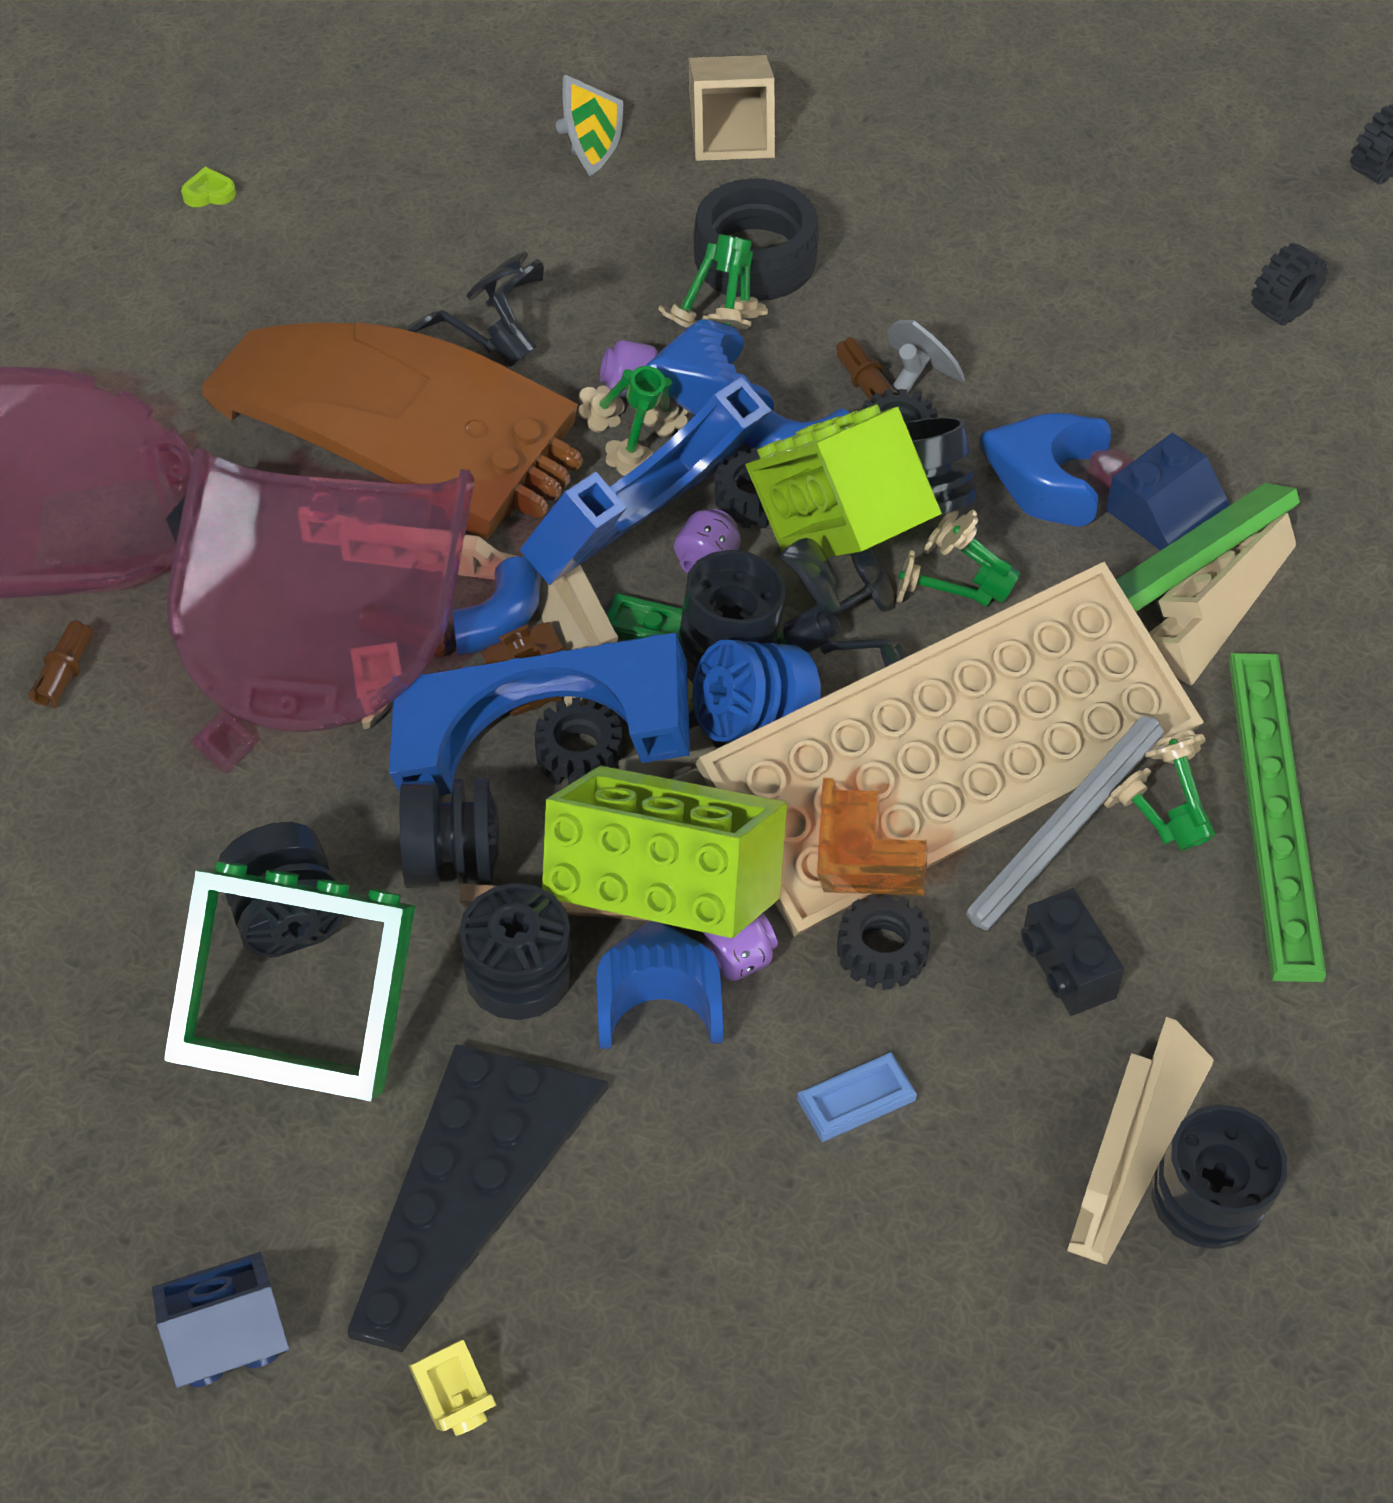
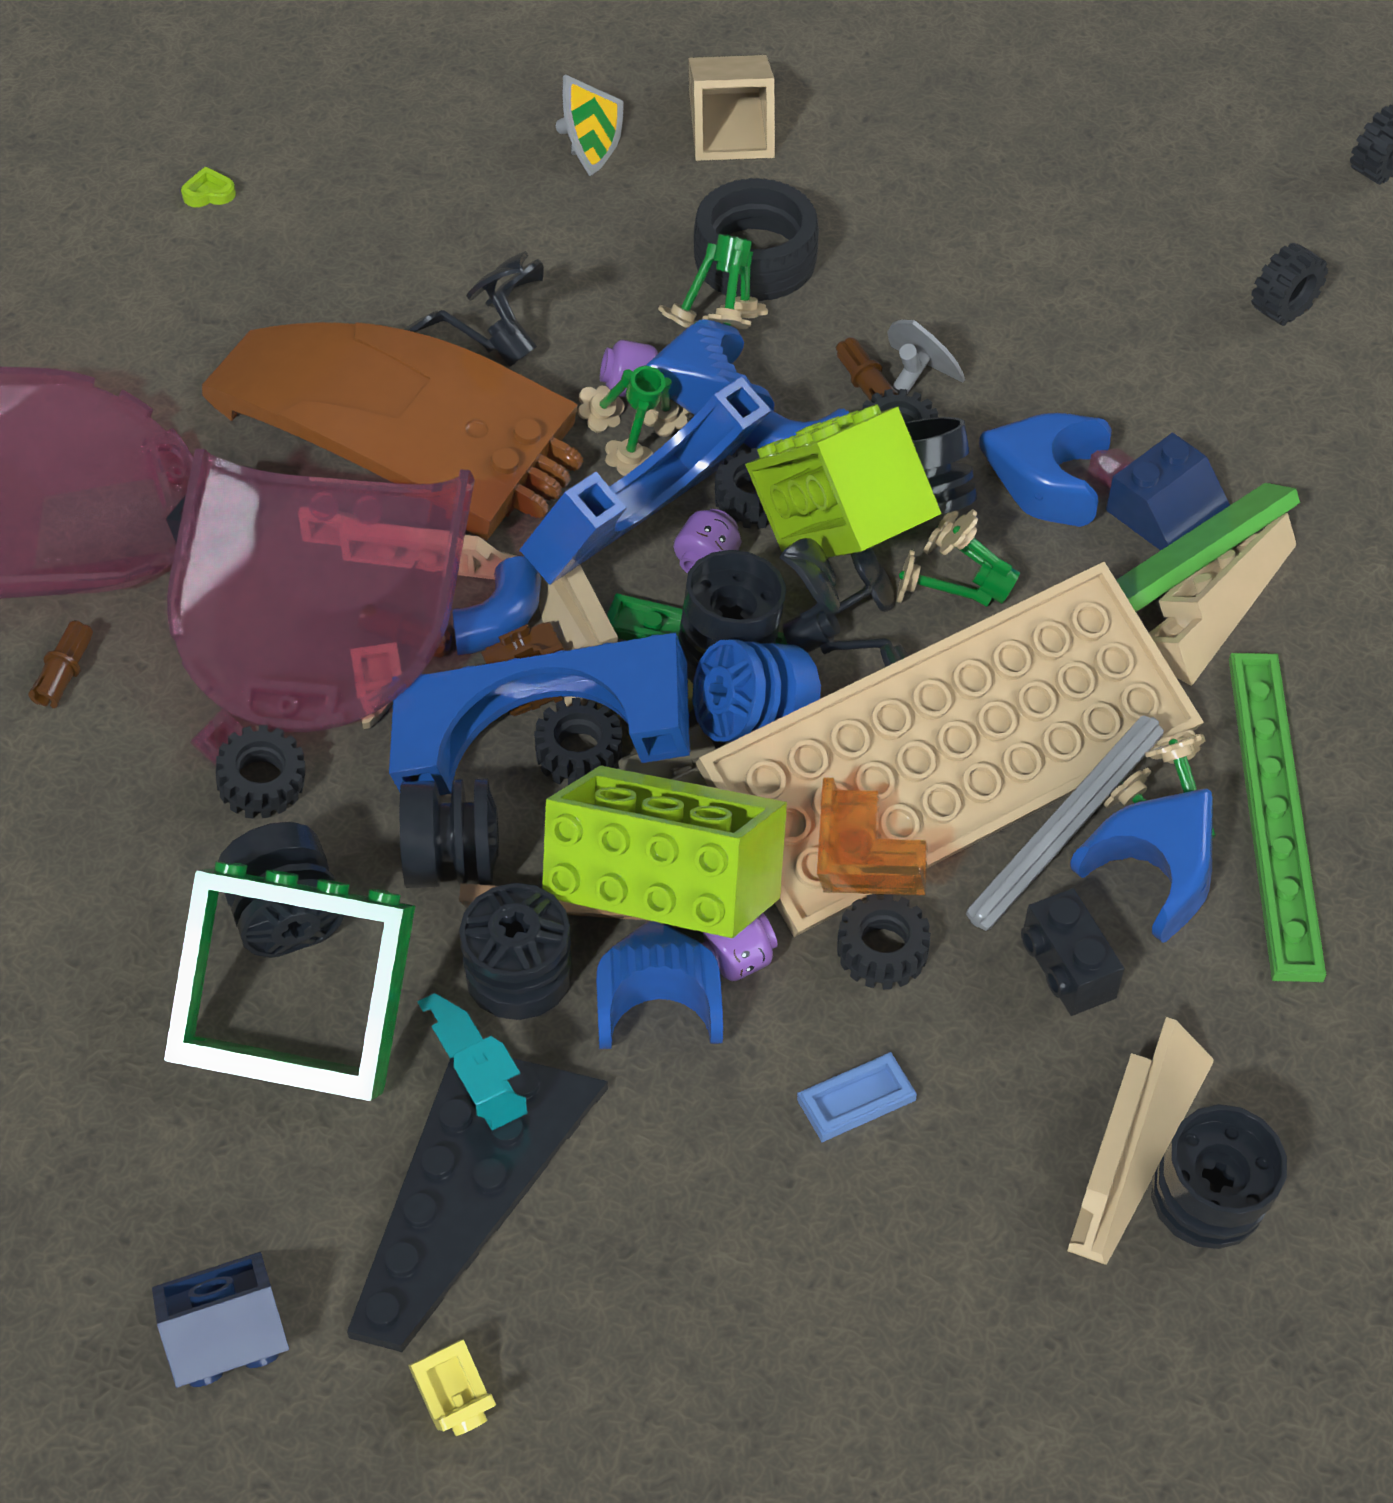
(257, 747): none -> black tyre
(479, 1062): none -> teal piece
(1169, 834): none -> blue animal

